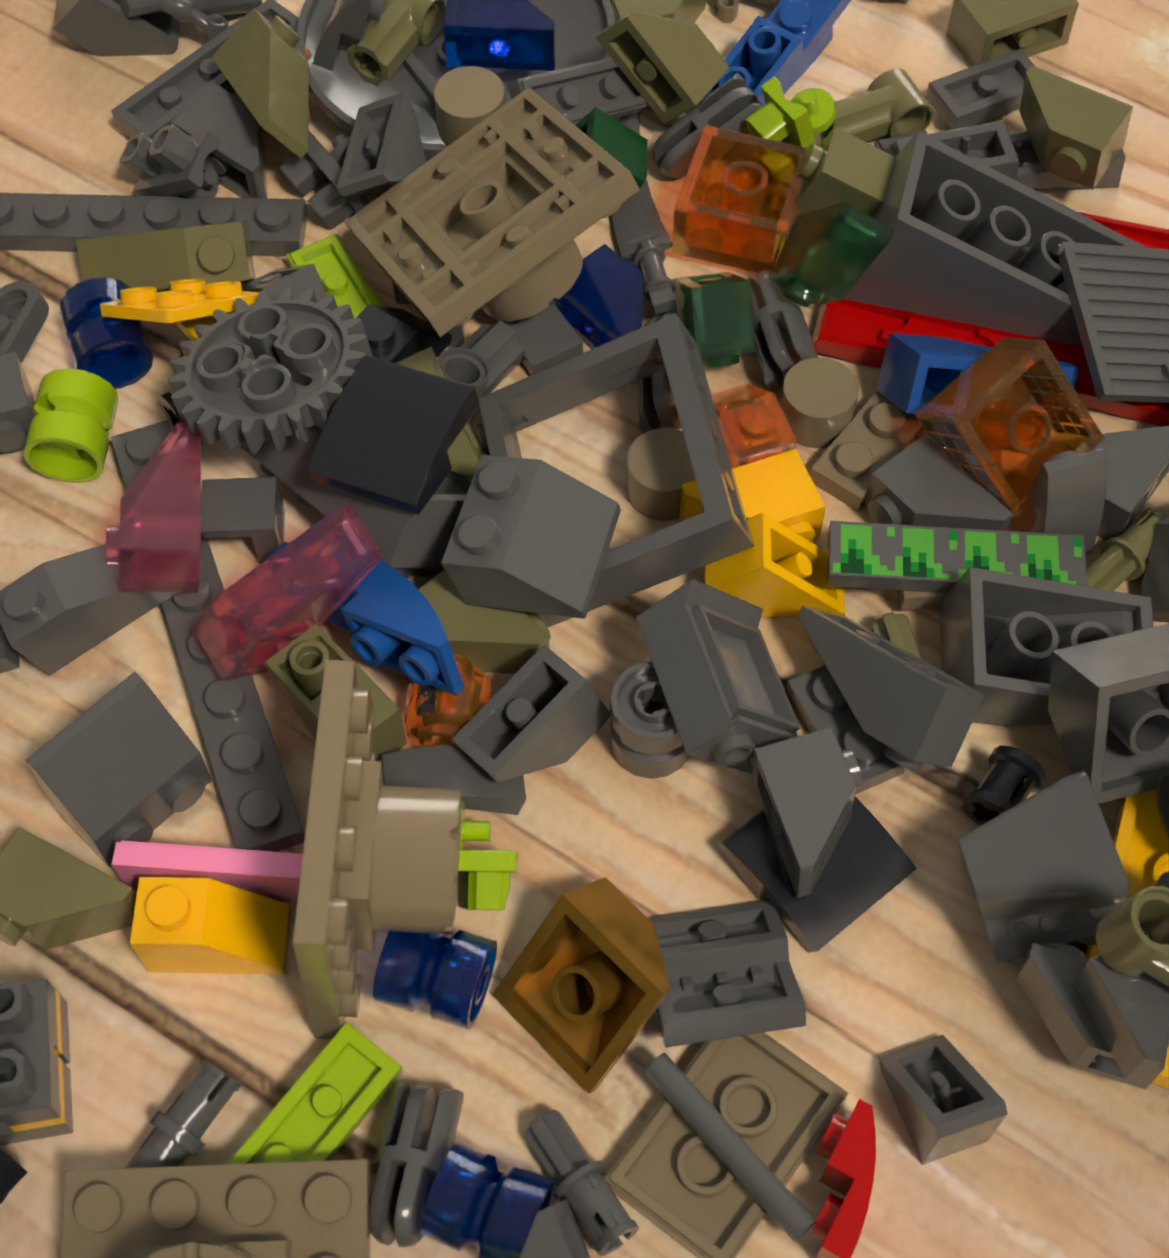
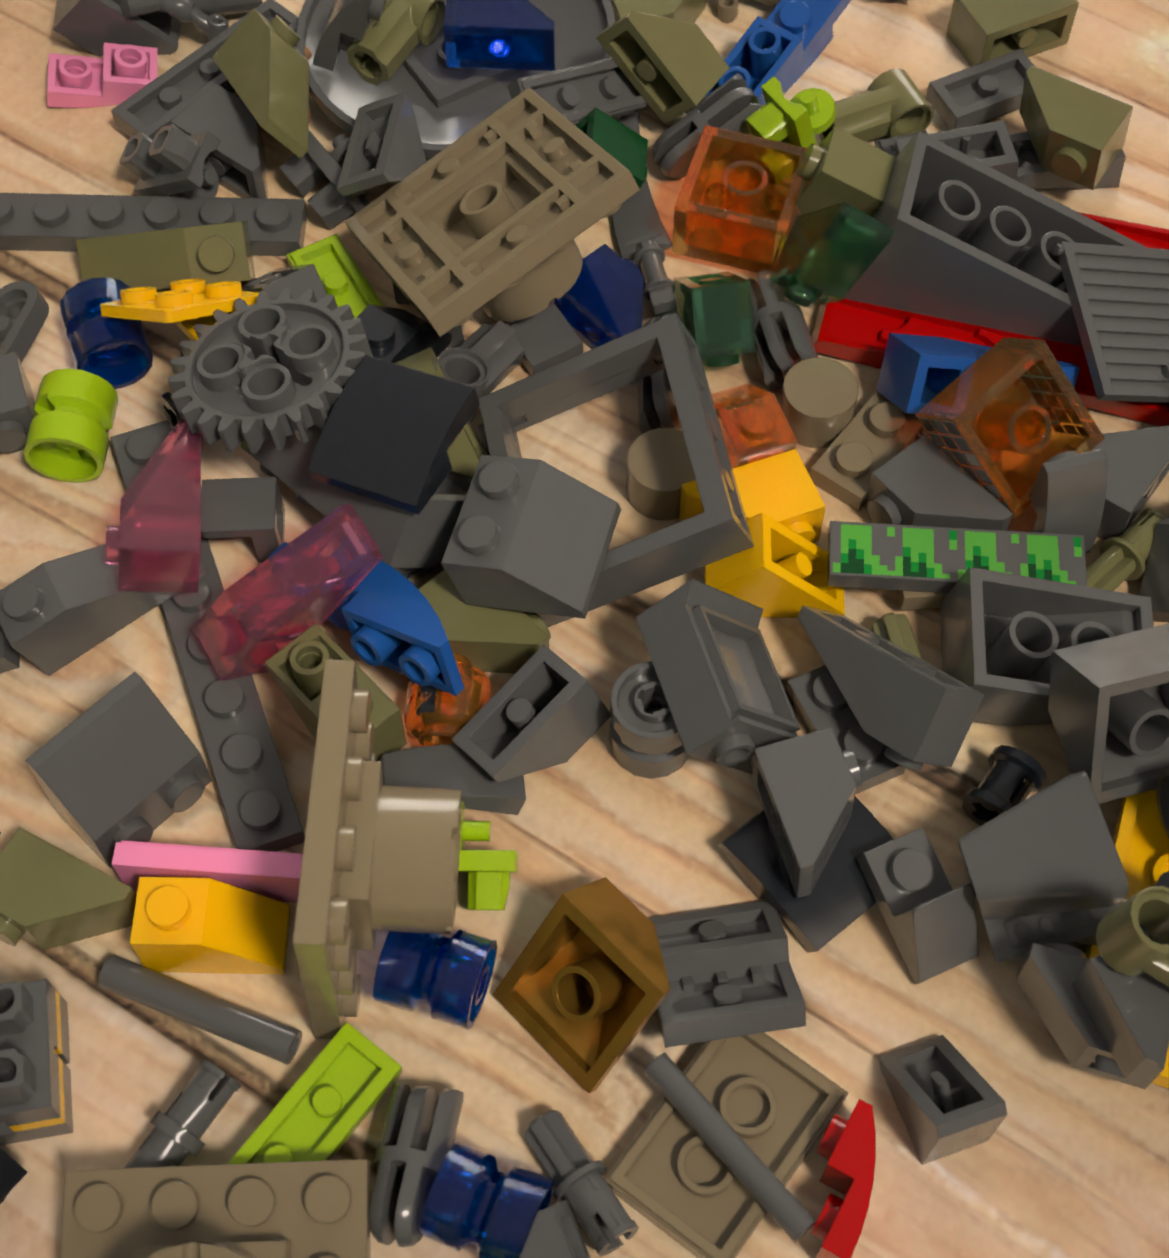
(100, 81): none -> bright pink slope
(200, 1009): none -> dark grey piece
(466, 99): dark tan piece -> none
(923, 912): none -> dark grey slope

